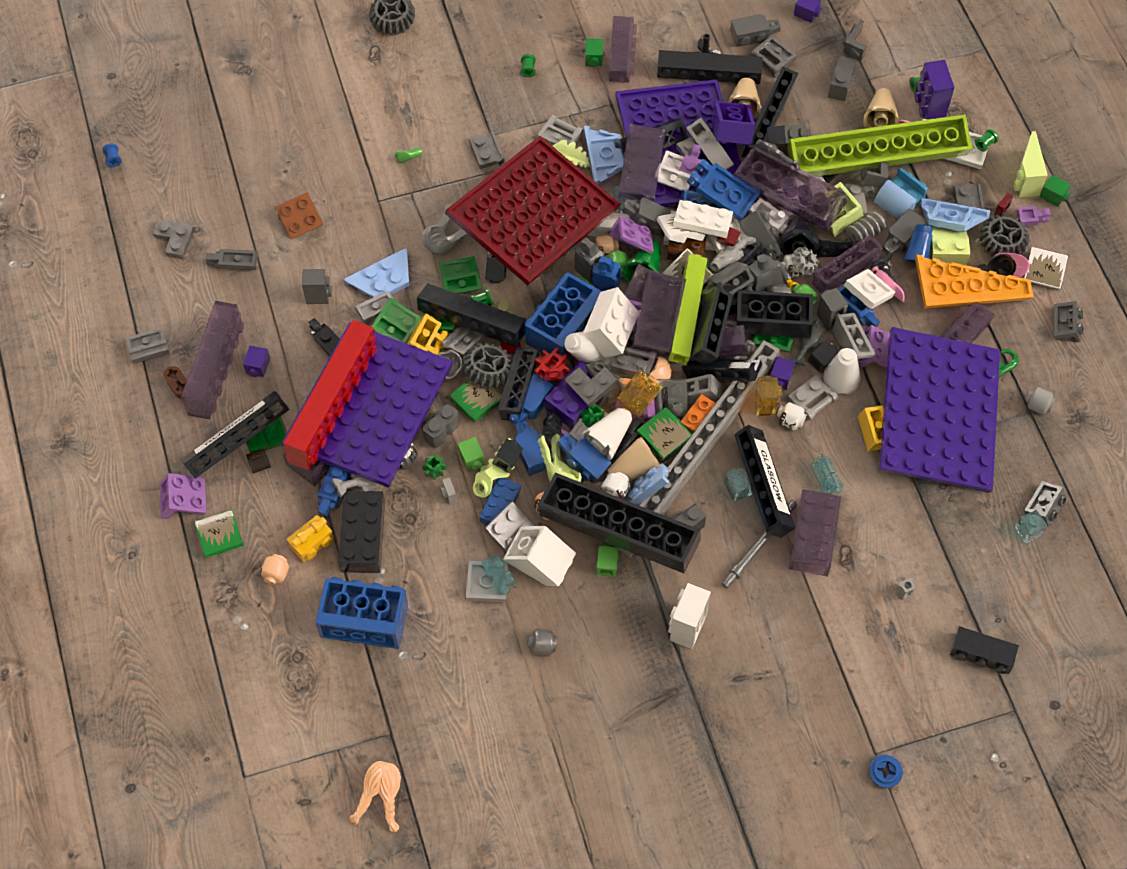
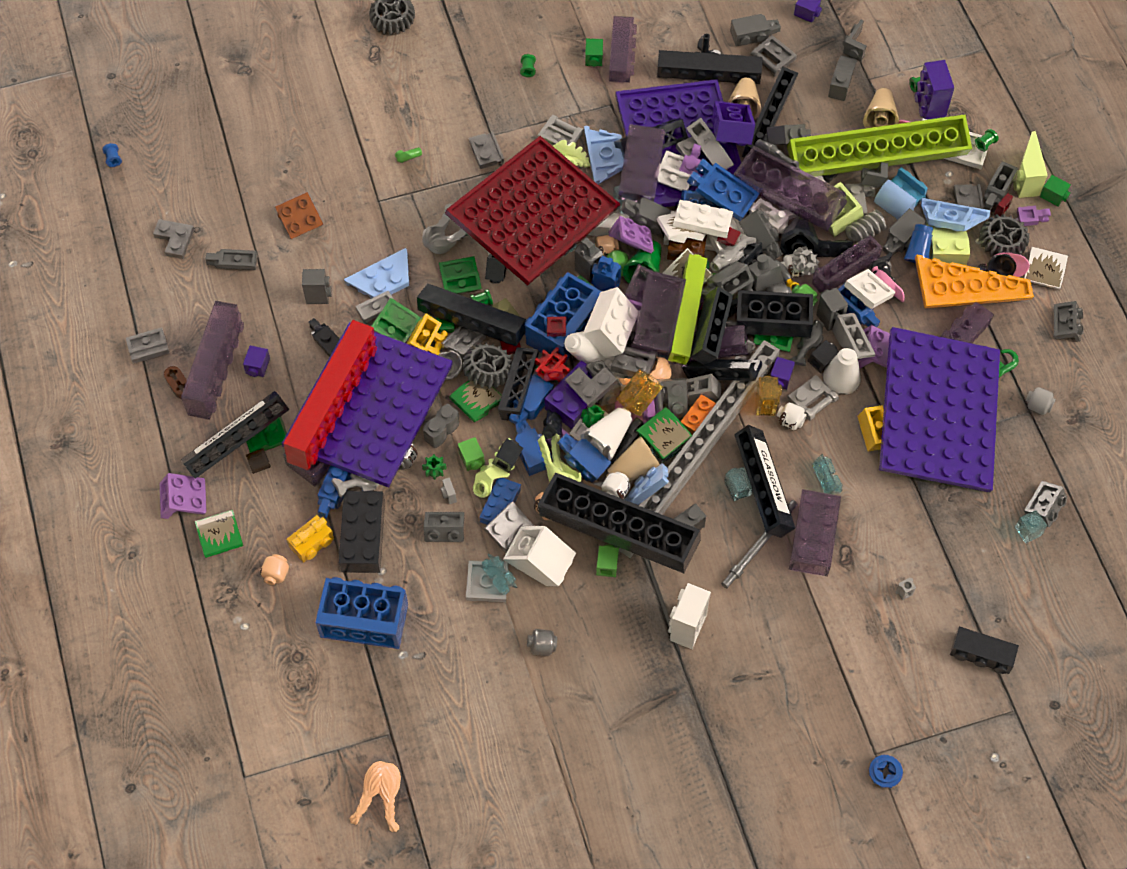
(444, 526): none -> dark grey bracket
(556, 326): none -> dark red tile
(999, 185): none -> dark grey hinge

